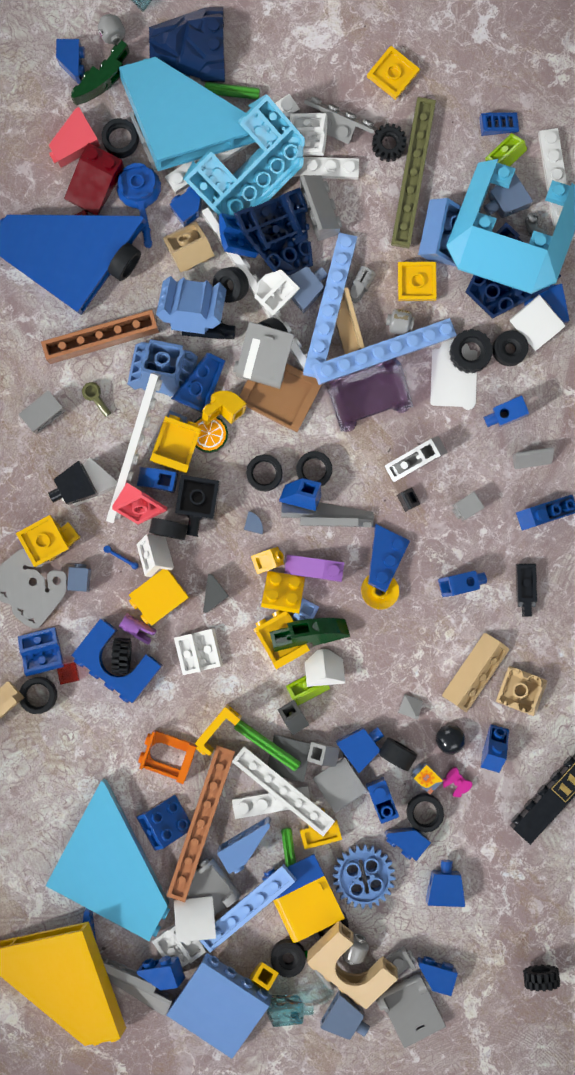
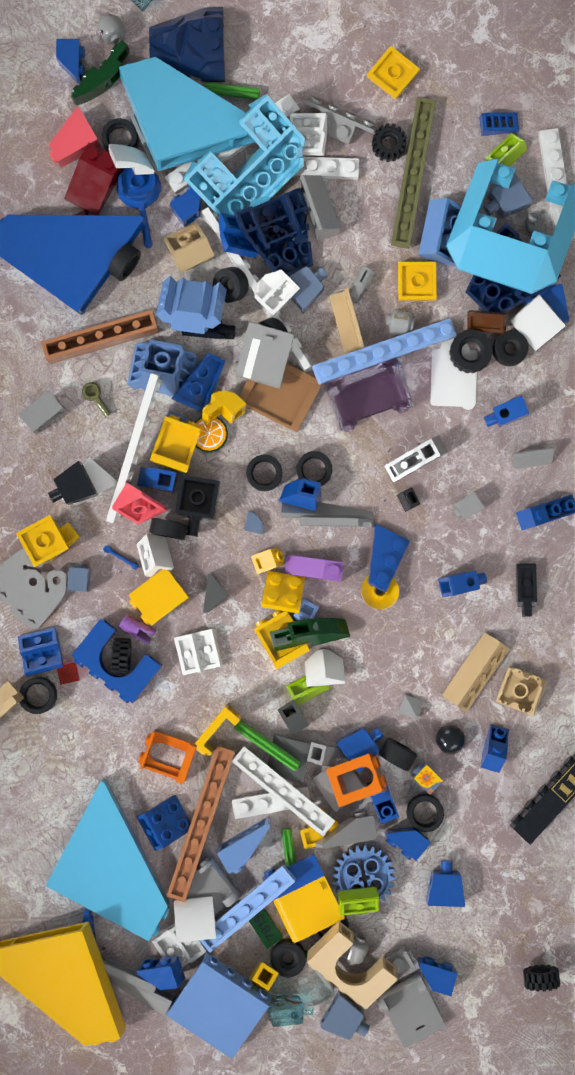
(130, 157): none -> white slope
(266, 928): none -> dark green tile
(330, 302): light blue plate -> none
(350, 831): none -> light grey slope
(358, 901): none -> lime slope
(377, 786): none -> orange panel
(463, 785): dark pink piece -> none
(486, 321): none -> reddish brown tile

